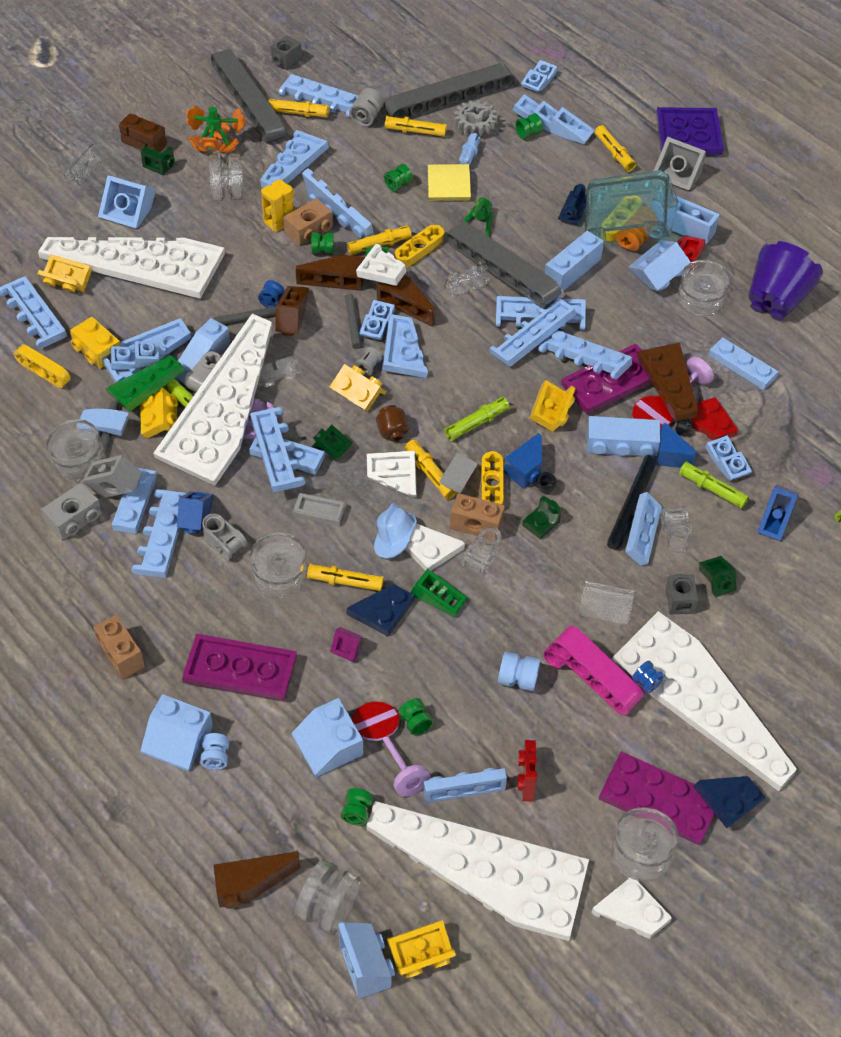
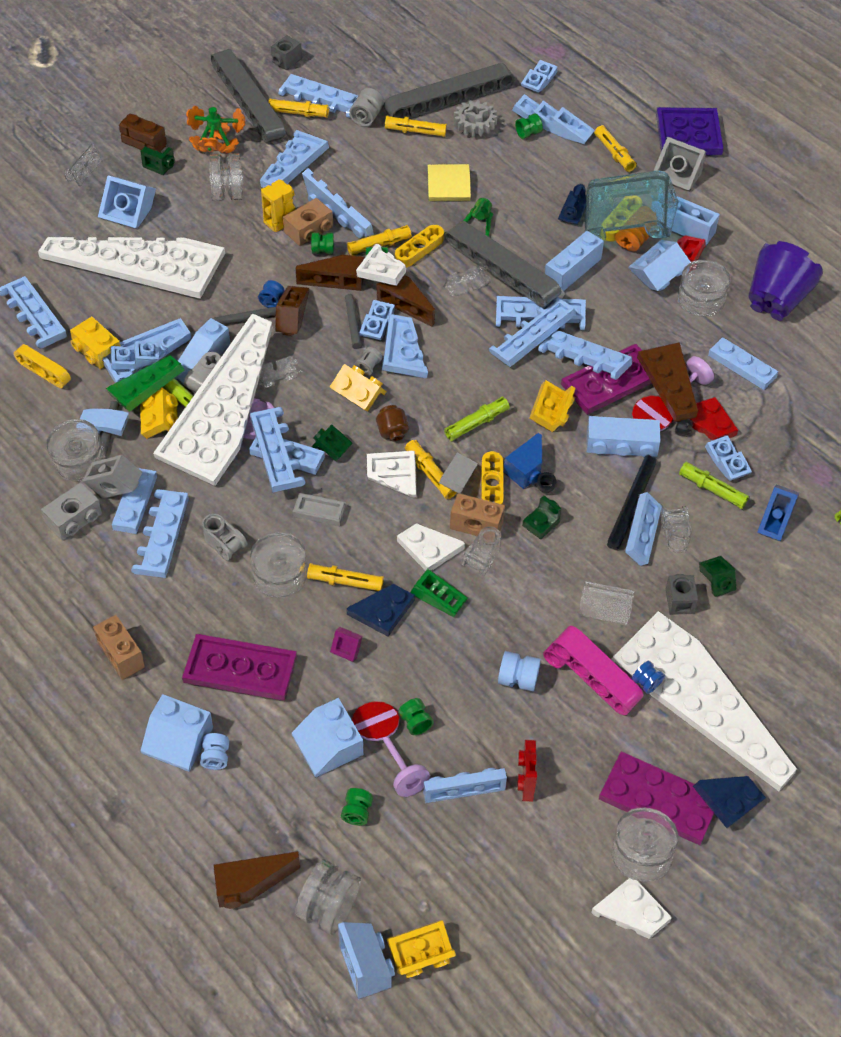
(65, 273): yellow bracket -> none
(192, 510): blue slope -> none
(394, 531): light blue piece -> none
(400, 176): green wheel -> none
(469, 149): light blue axle -> none
(514, 878): white wing -> none
(673, 449): blue slope -> none

